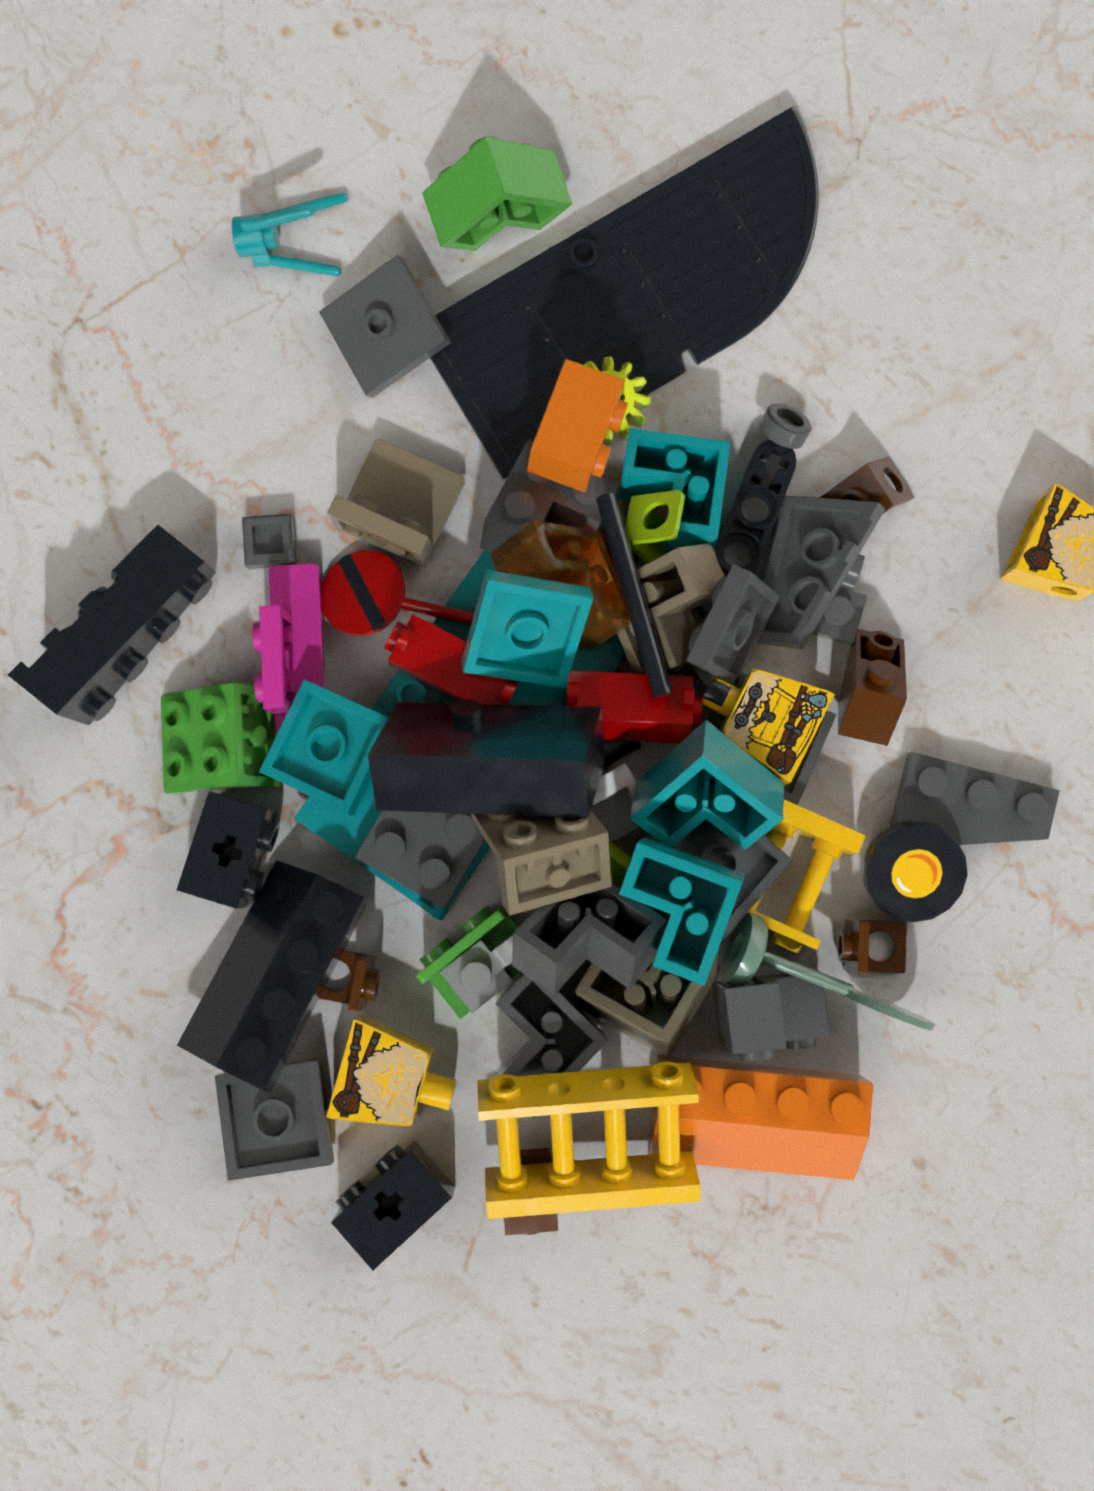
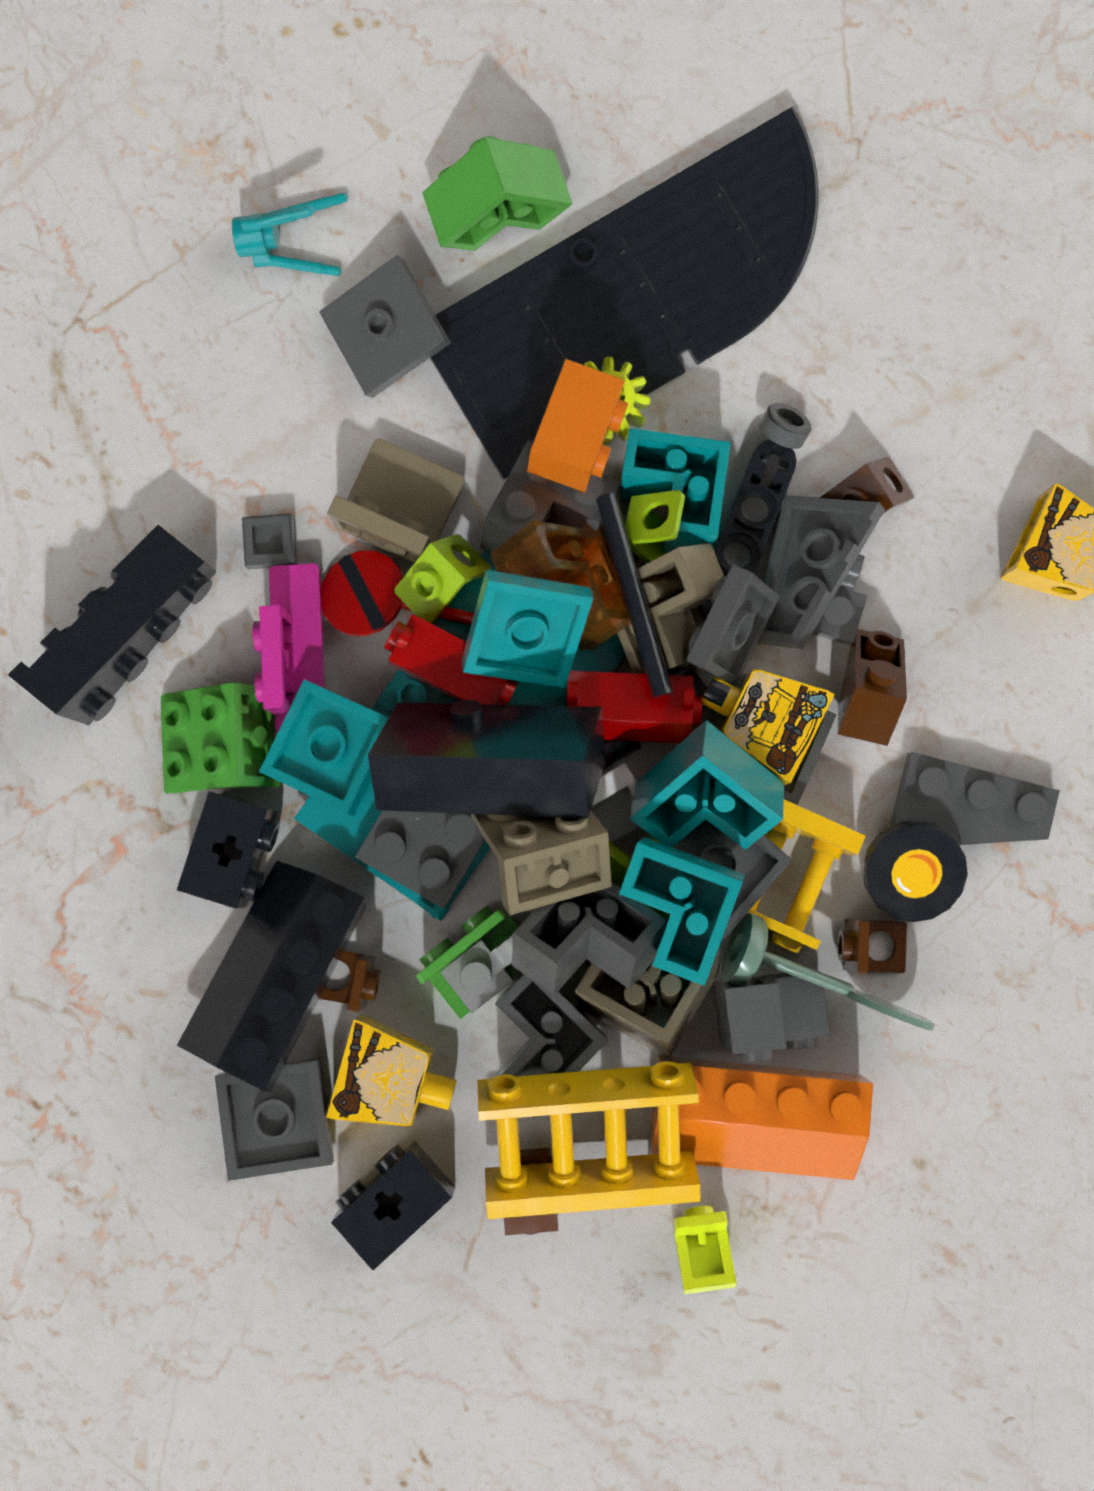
(439, 576): none -> lime bracket
(704, 1250): none -> neon yellow bracket

